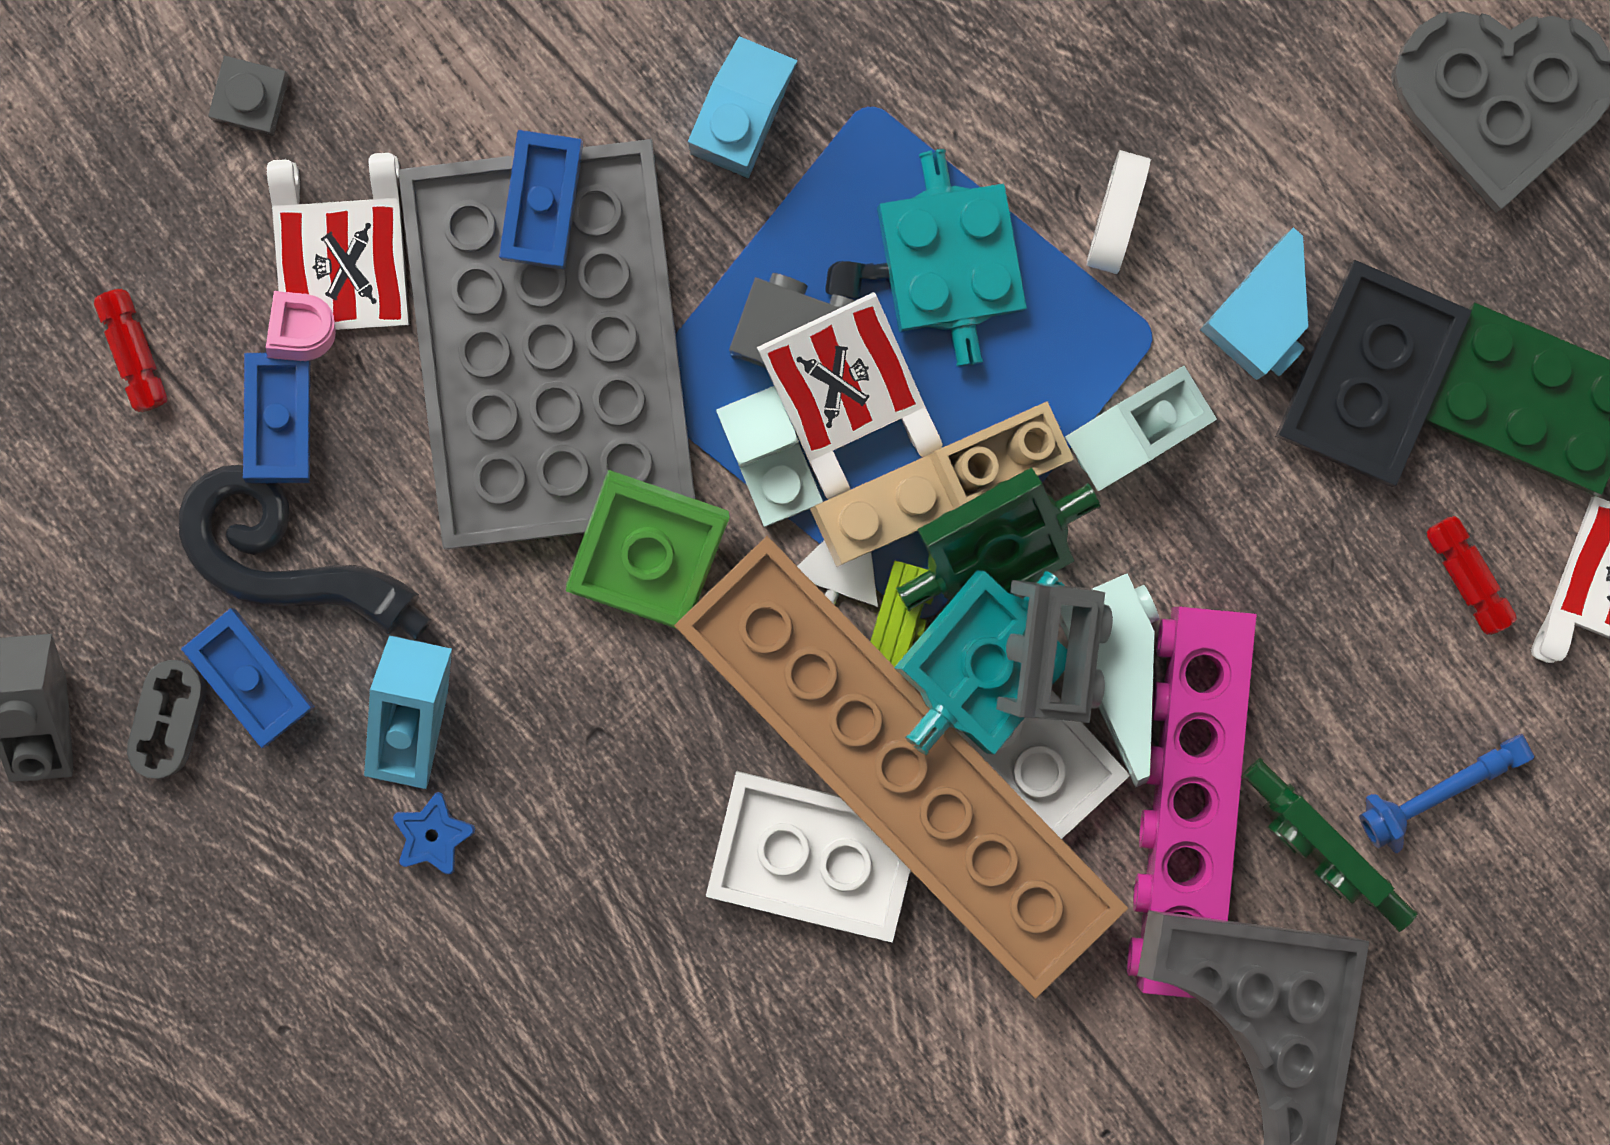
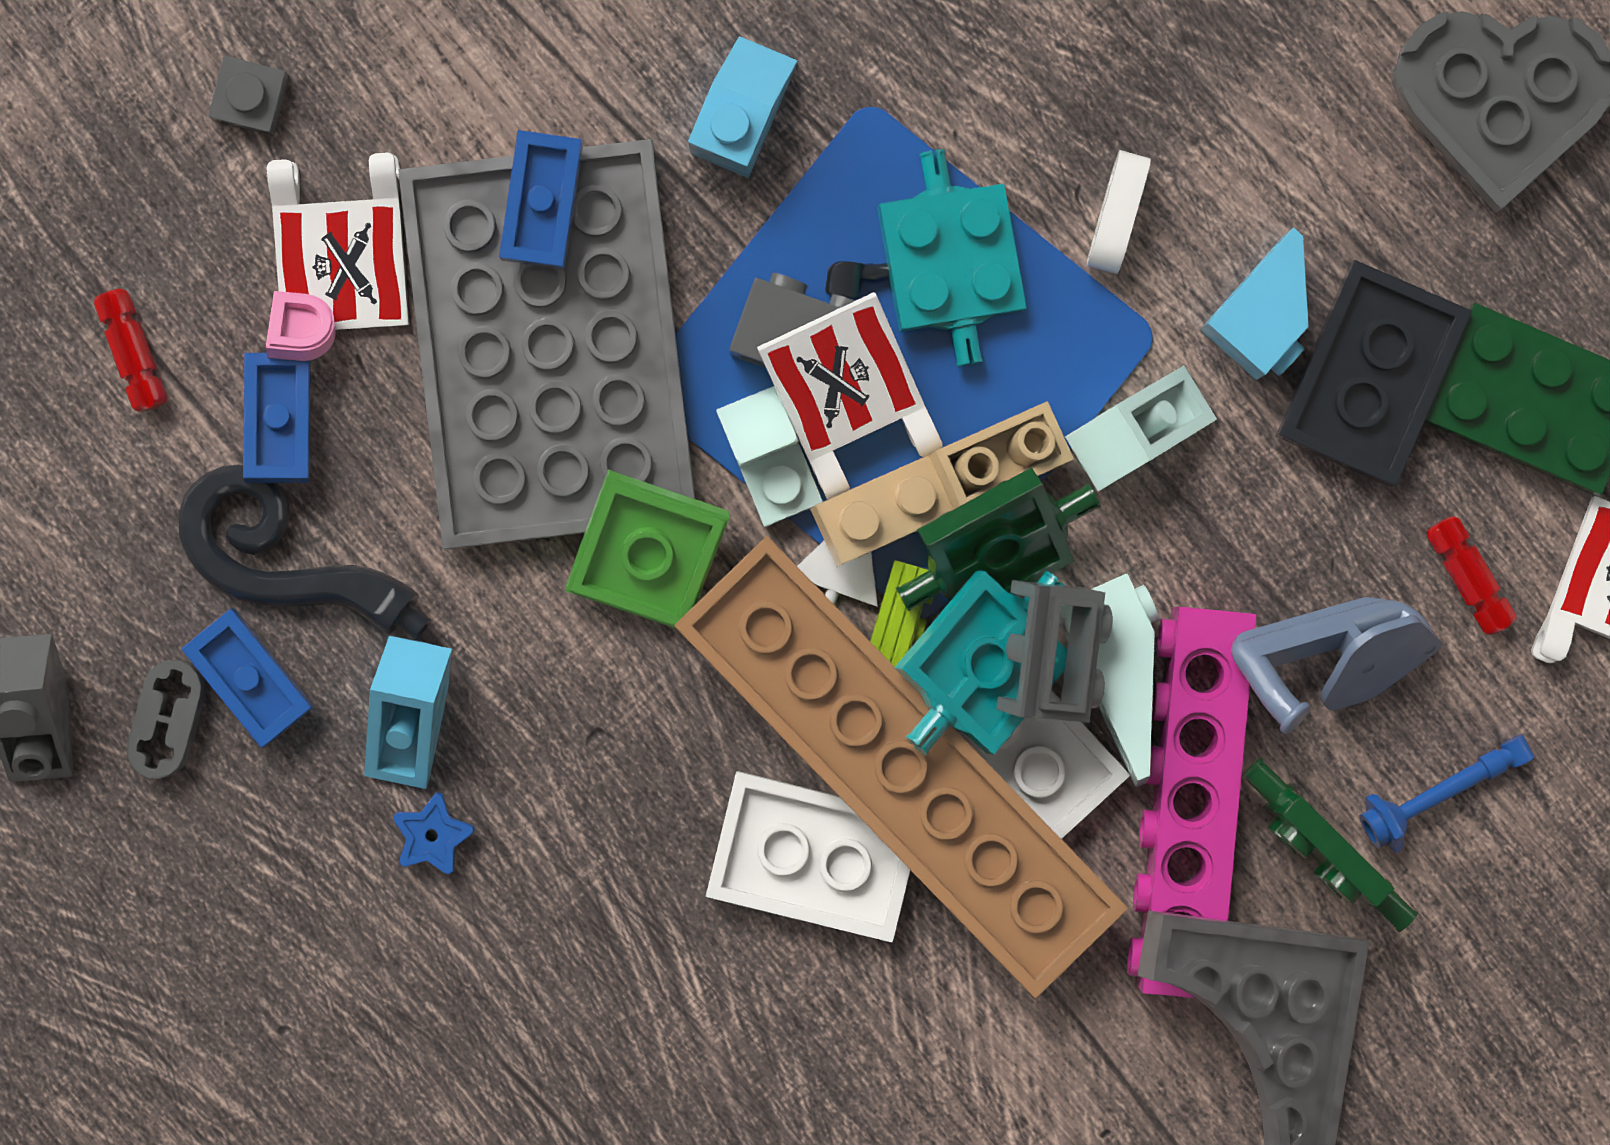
(1377, 644): none -> sand blue piece

